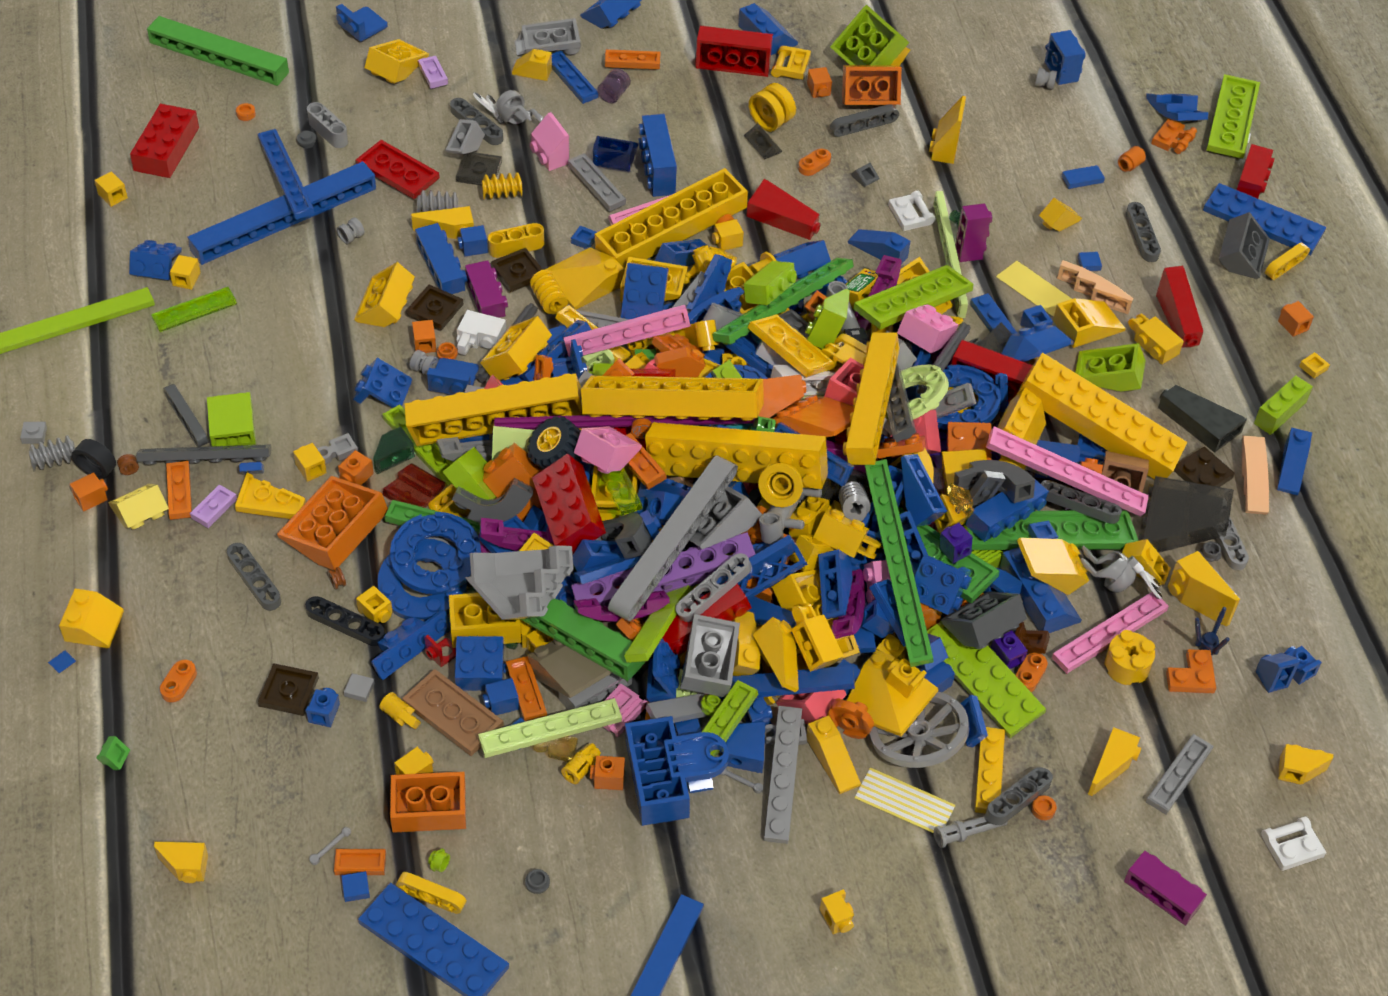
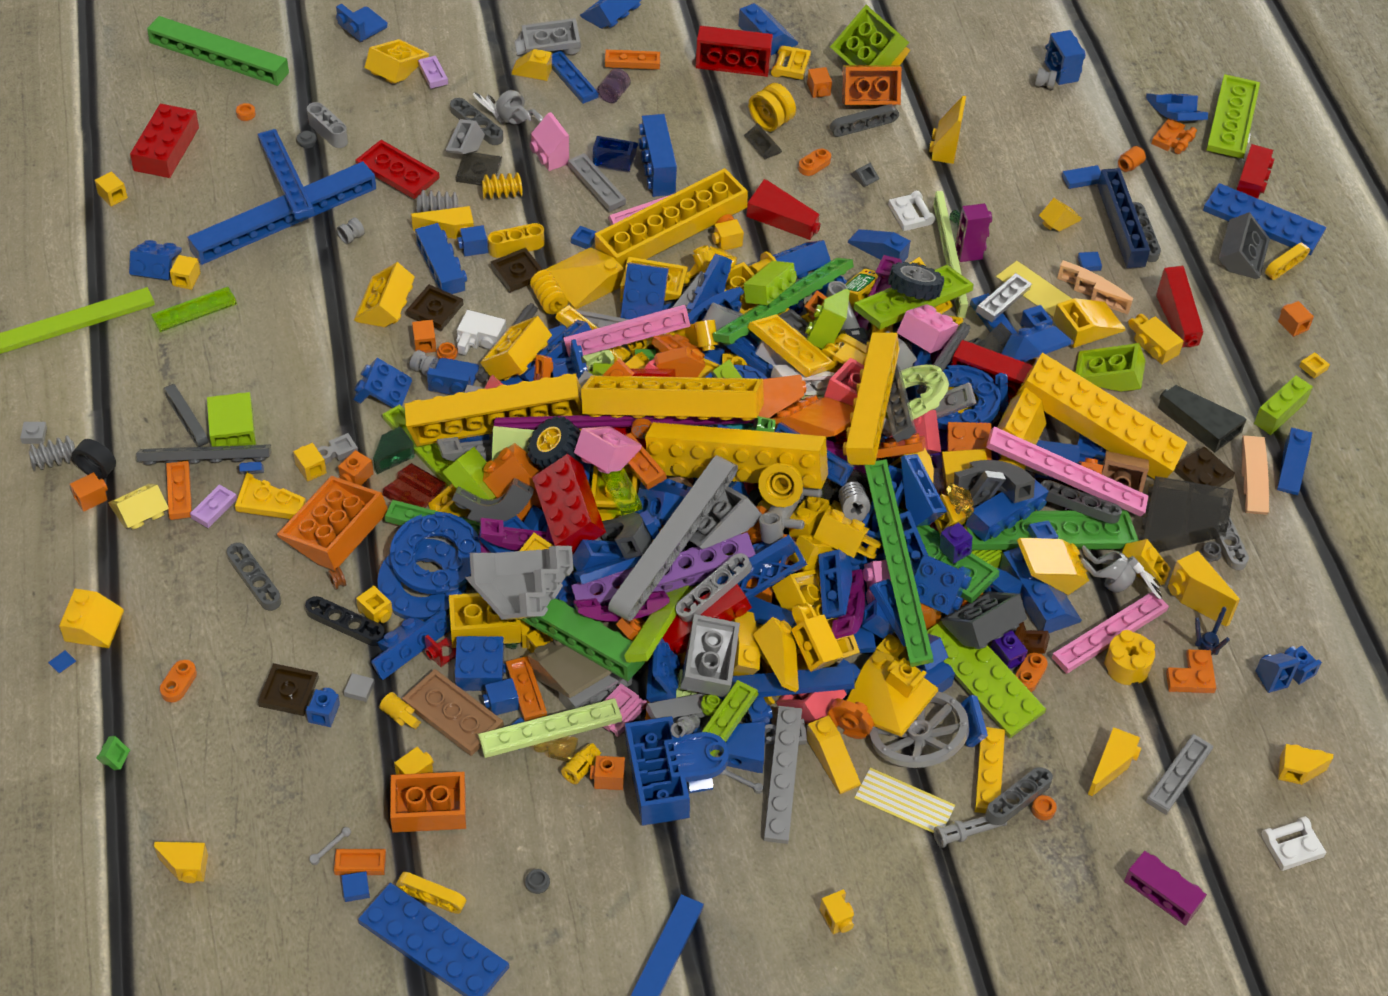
(128, 464): dark orange bush -> none
(439, 860): lime plate -> none
(486, 289): magenta brick -> none
(679, 252): blue slope -> none
(685, 725): none -> light grey pin
(916, 280): none -> black wheel
(1003, 297): none -> light grey plate
(1123, 218): none -> dark blue brick

